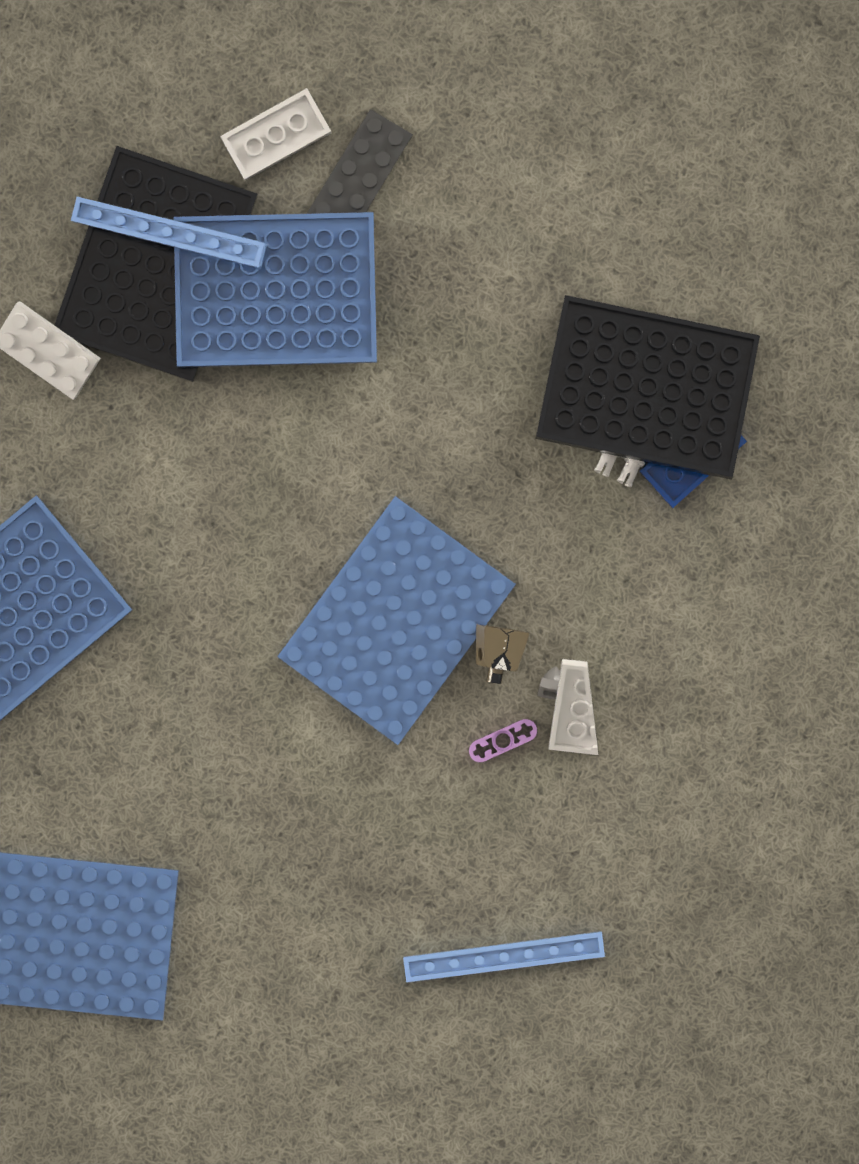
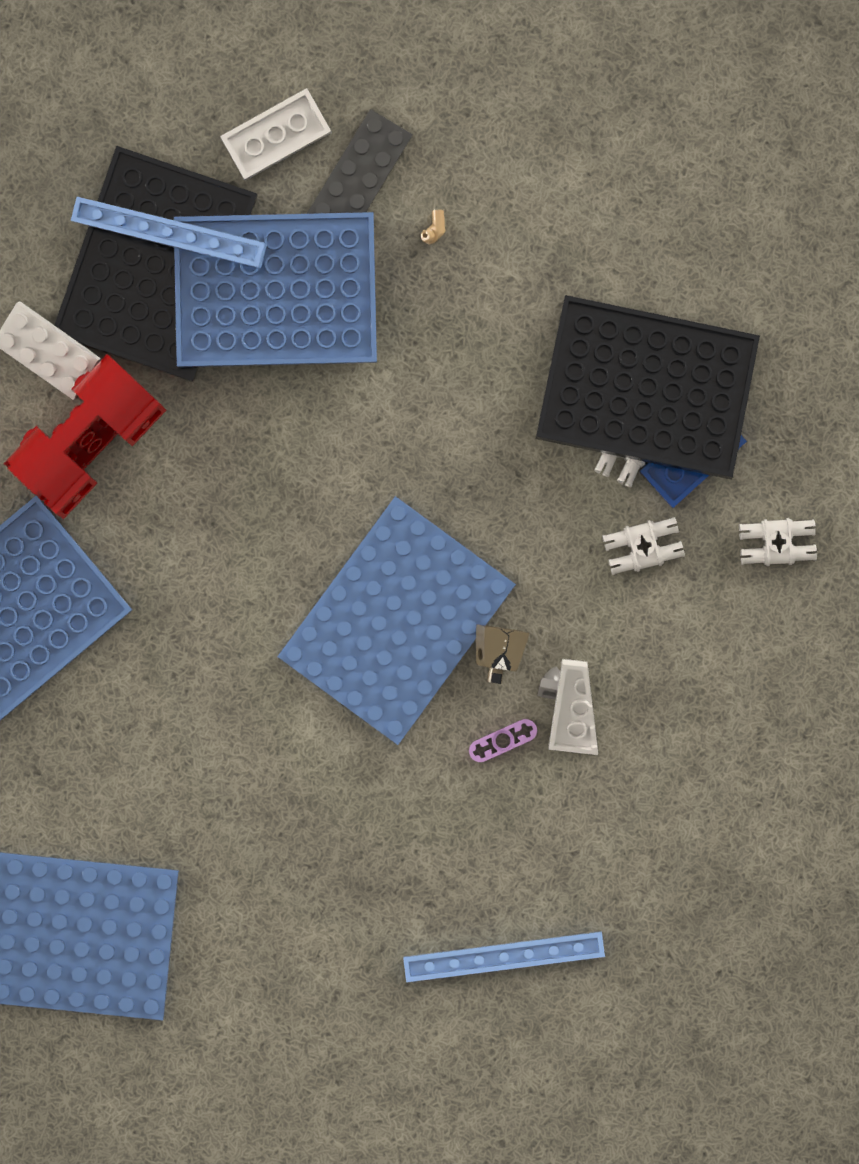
(56, 464): none -> red cylinder
(436, 230): none -> tan arm
(655, 554): none -> white pin
(769, 553): none -> white pin

